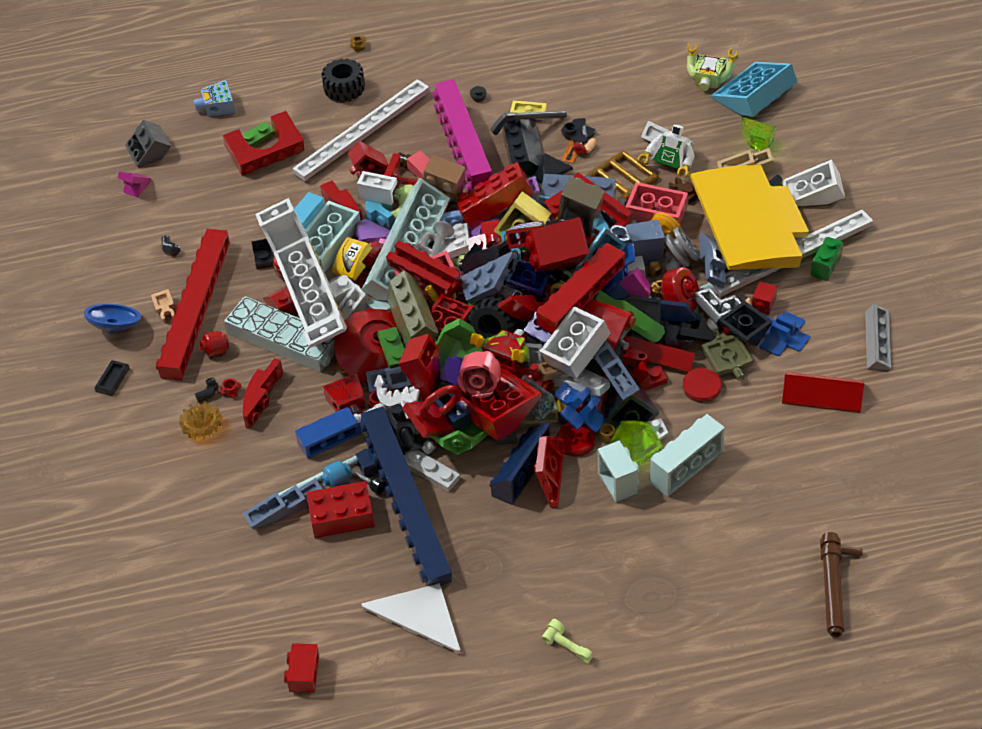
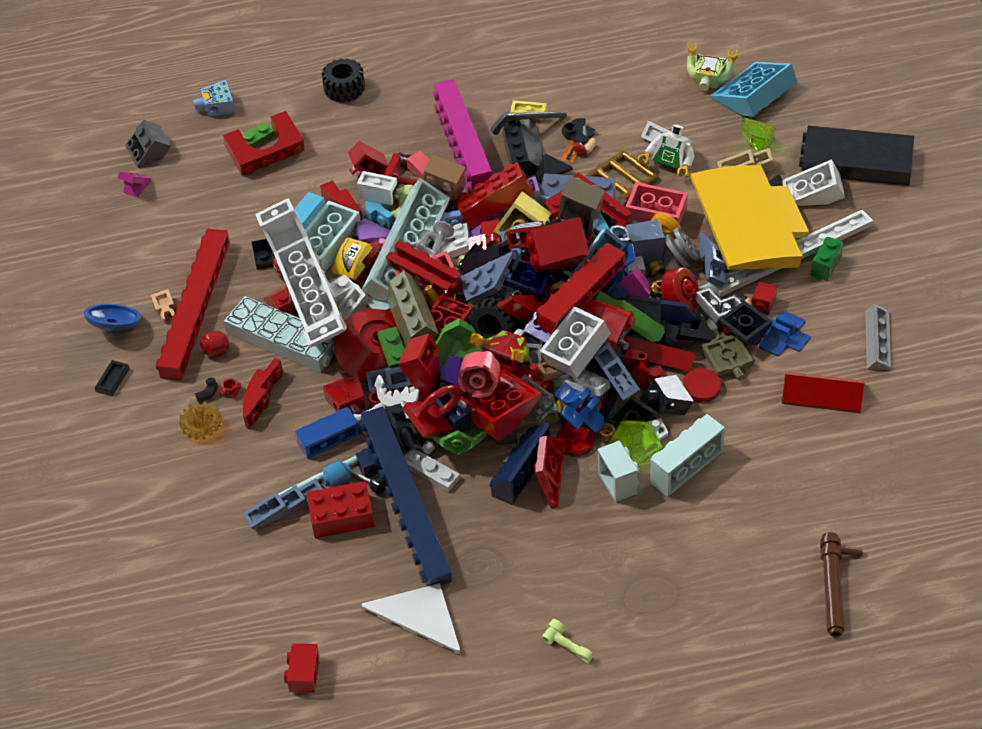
(169, 247): black arm -> none
(358, 43): pearl gold plate -> none
(360, 130): white plate -> none
(478, 93): pearl dark grey plate -> none
(668, 395): none -> black torso
(687, 187): reddish brown plate -> none
(859, 154): none -> black brick

